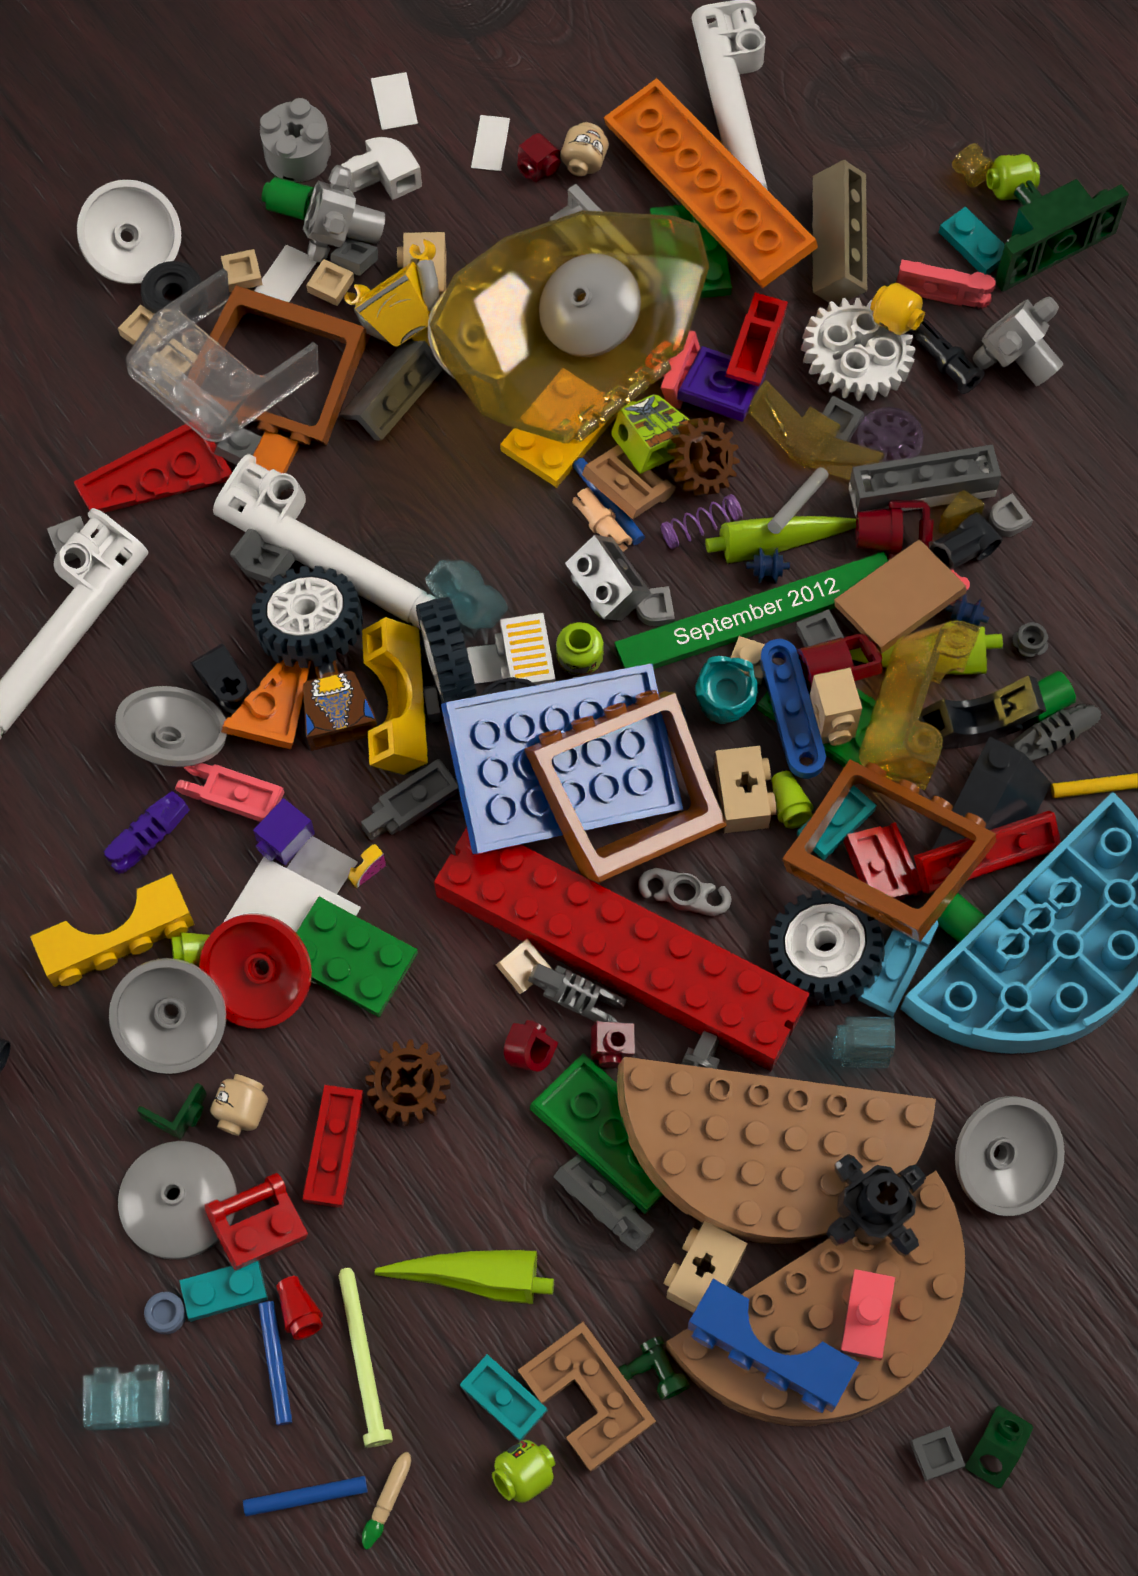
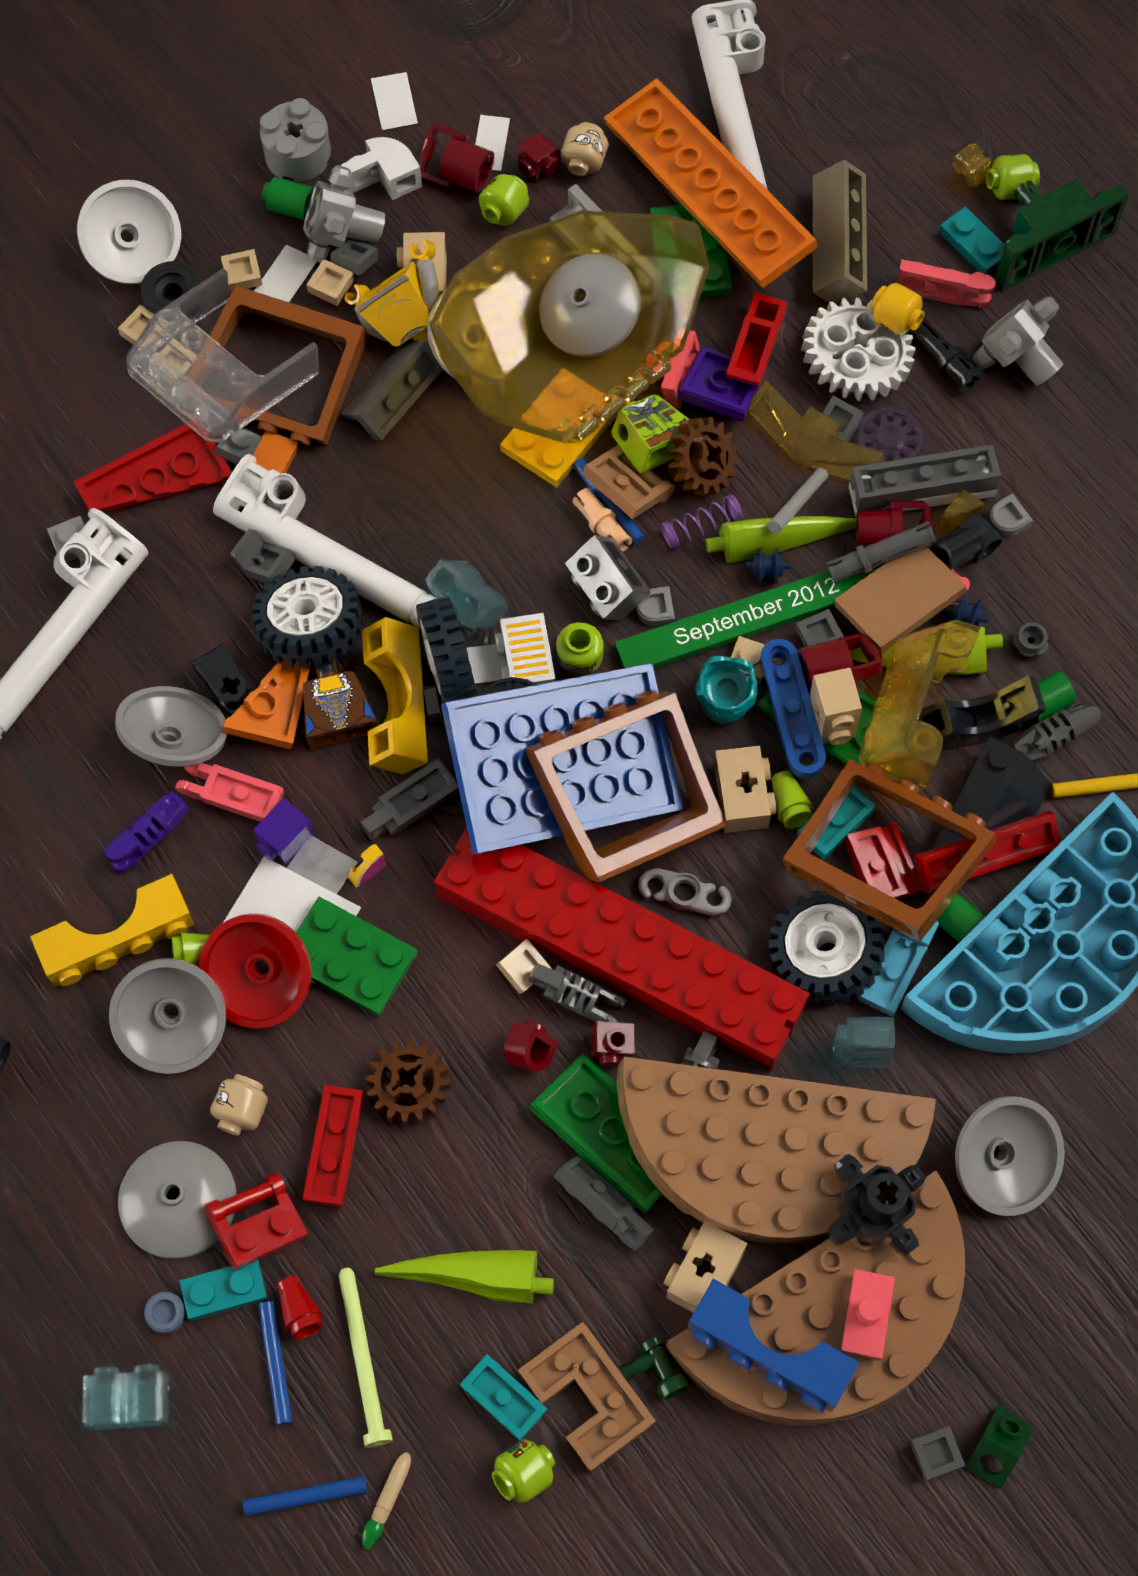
(187, 1116): dark green bracket -> none
(461, 161): none -> dark red piece
(504, 199): none -> lime head
(883, 551): none -> dark grey pin

